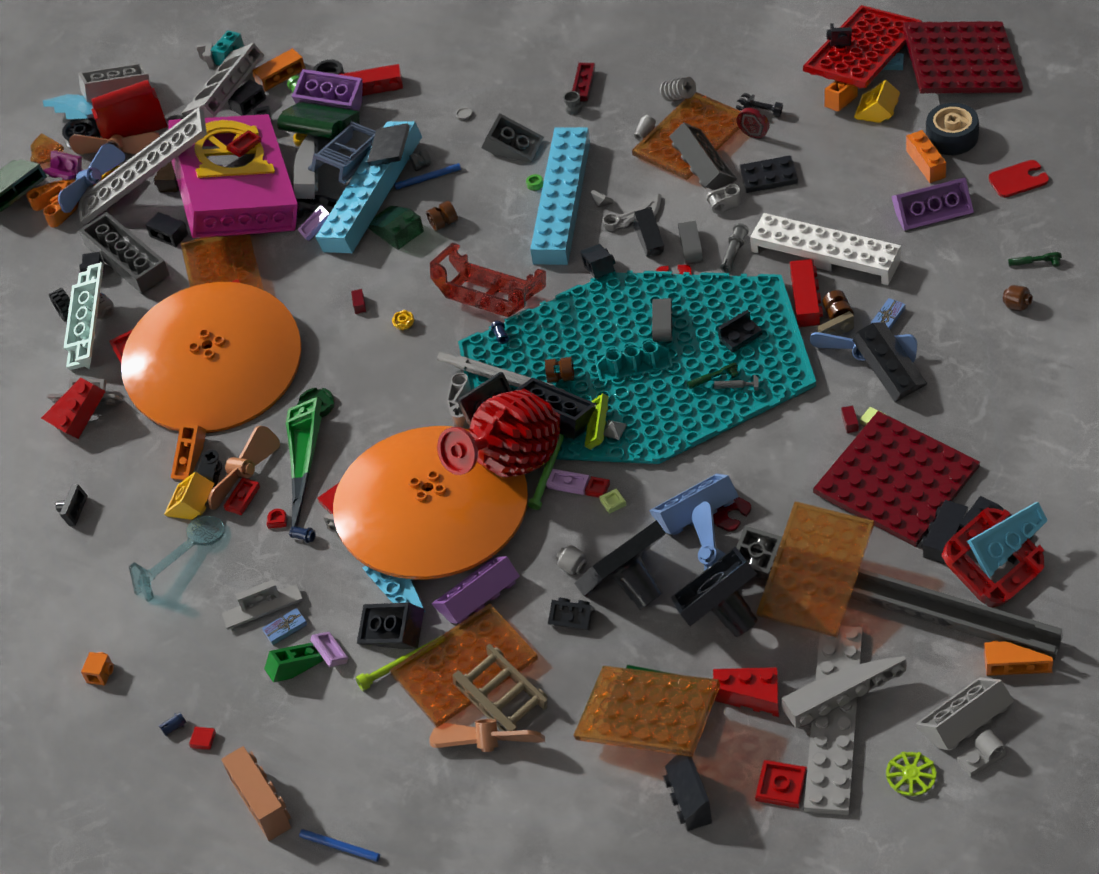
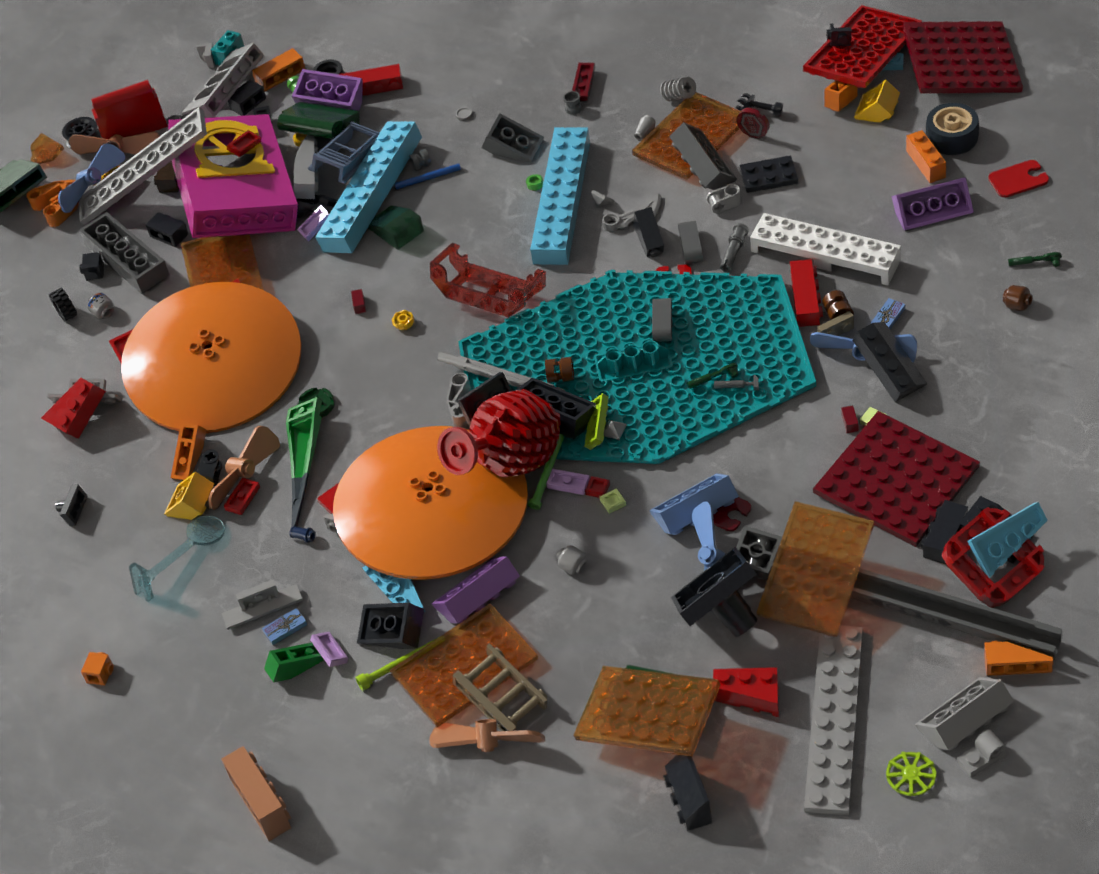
(64, 165): magenta bracket -> none
(72, 105): medium azure slope -> none
(83, 317): light aqua slope -> none
(103, 81): light grey brick -> none
(172, 723): dark blue pin -> none
(202, 738): red tile -> none
(277, 519): red tile -> none
(330, 842): blue bar -> none
(388, 144): black tile -> none
(443, 215): reddish brown wheel -> none
(499, 329): dark blue pin -> none
(570, 615): black bracket -> none
(598, 260): black brick -> none
(627, 568): black piece -> none
(738, 331): black bracket -> none
(781, 784): red tile -> none
(839, 688): light grey slope -> none

